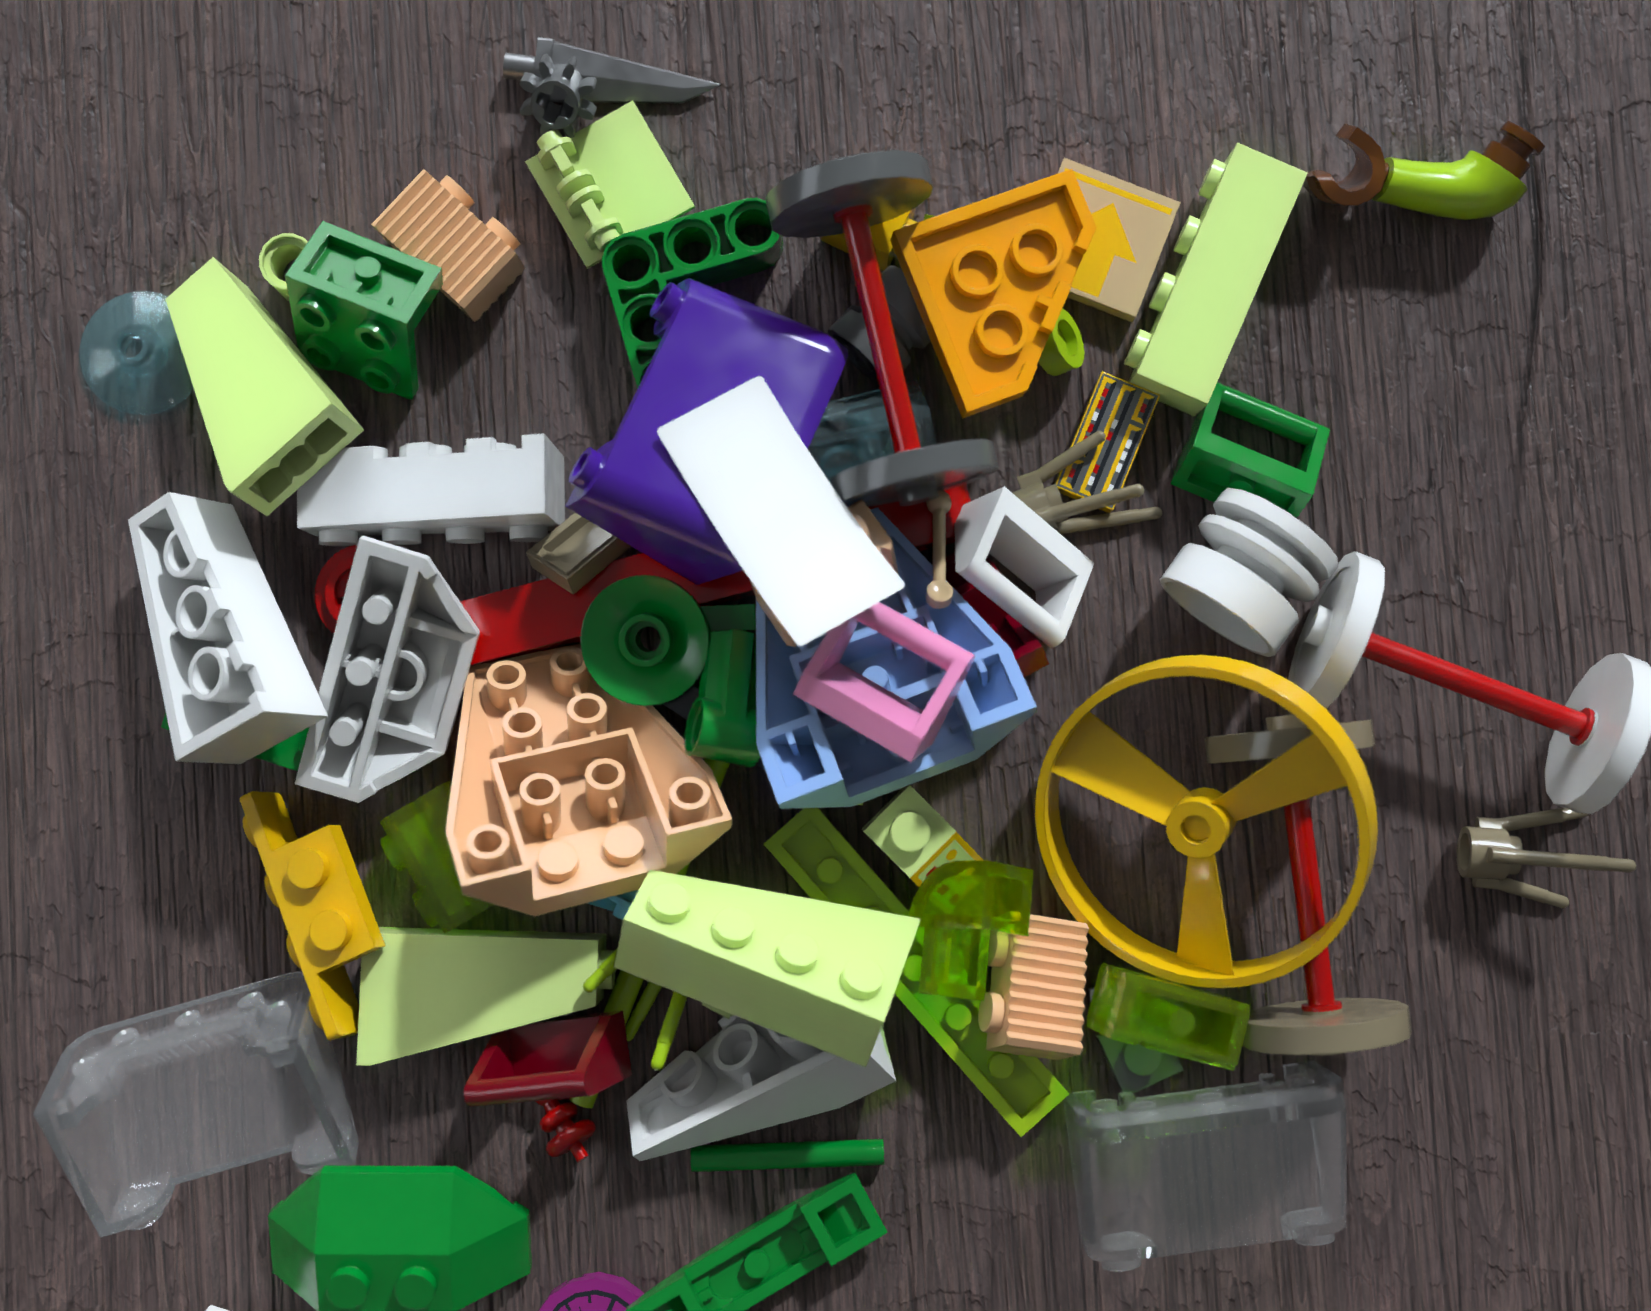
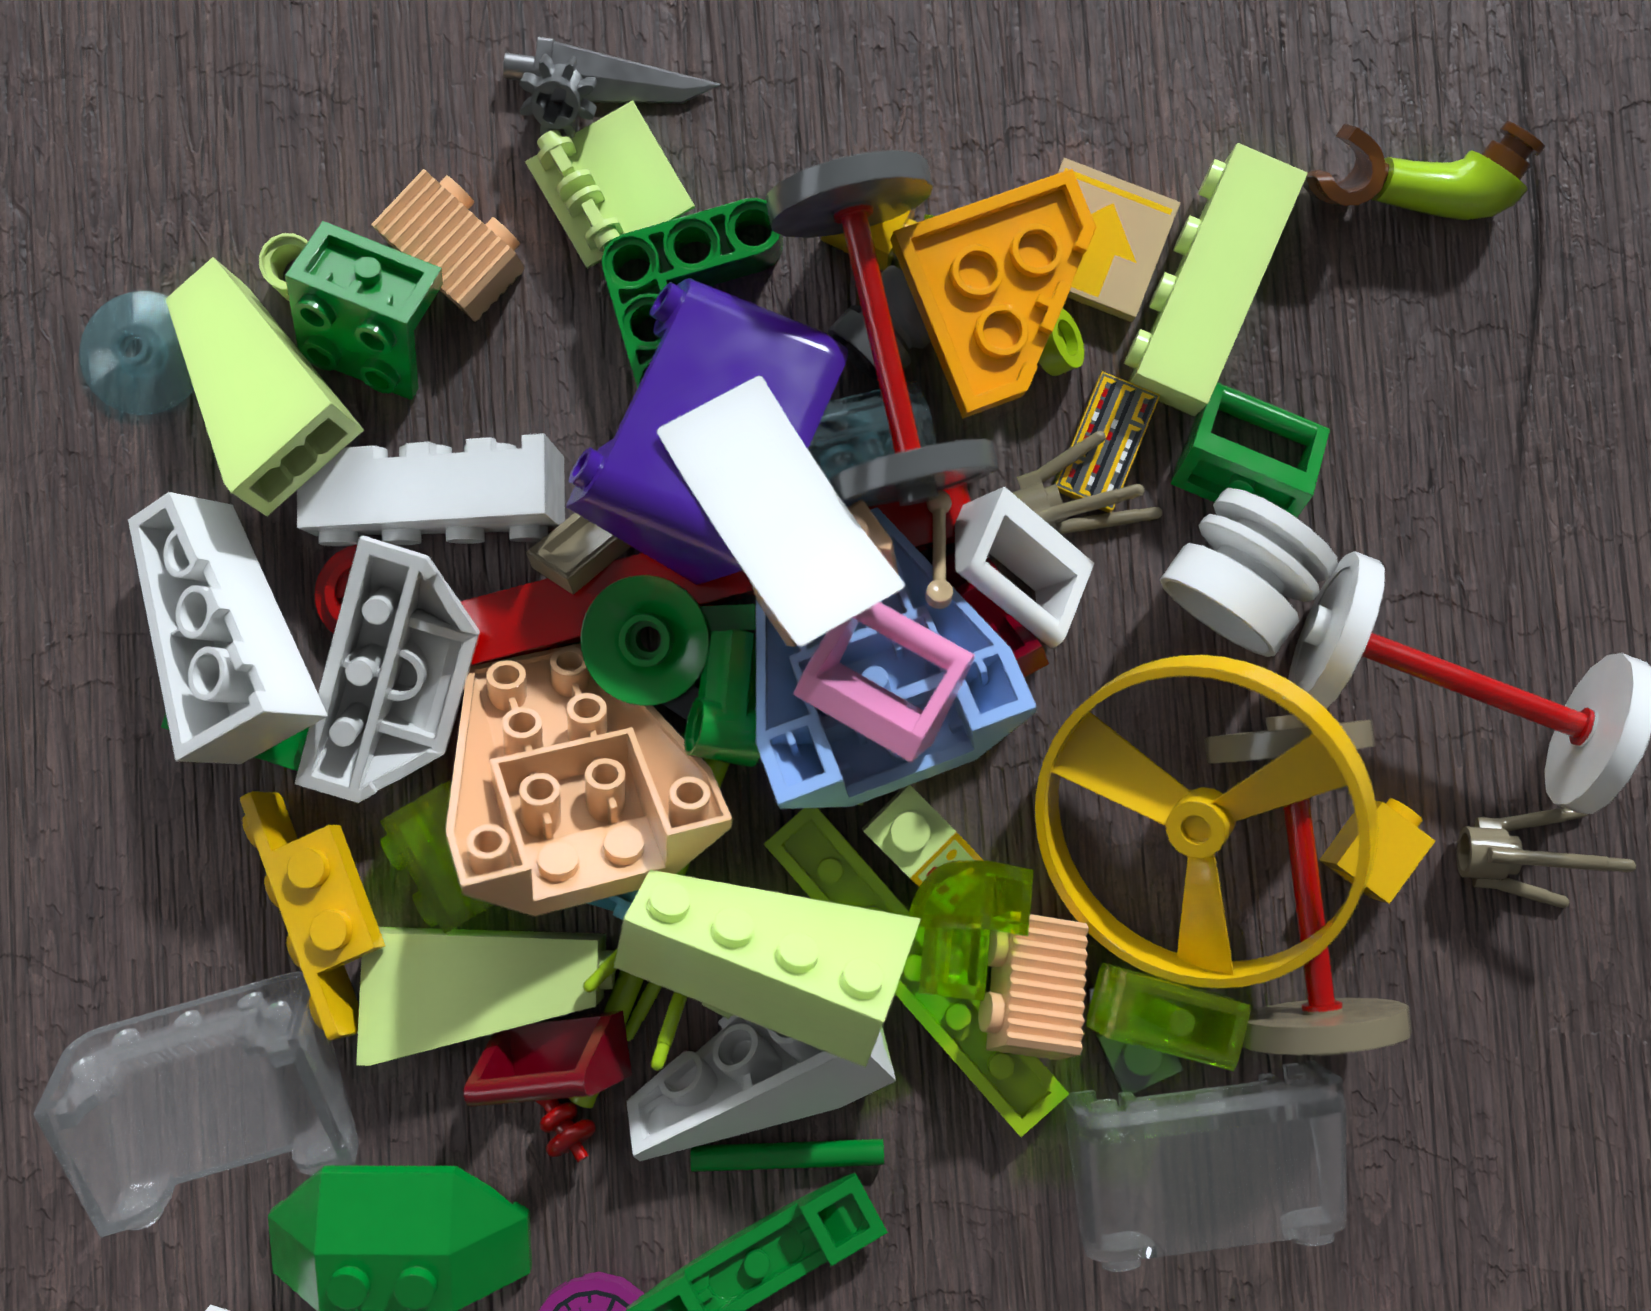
(1397, 853): none -> yellow brick

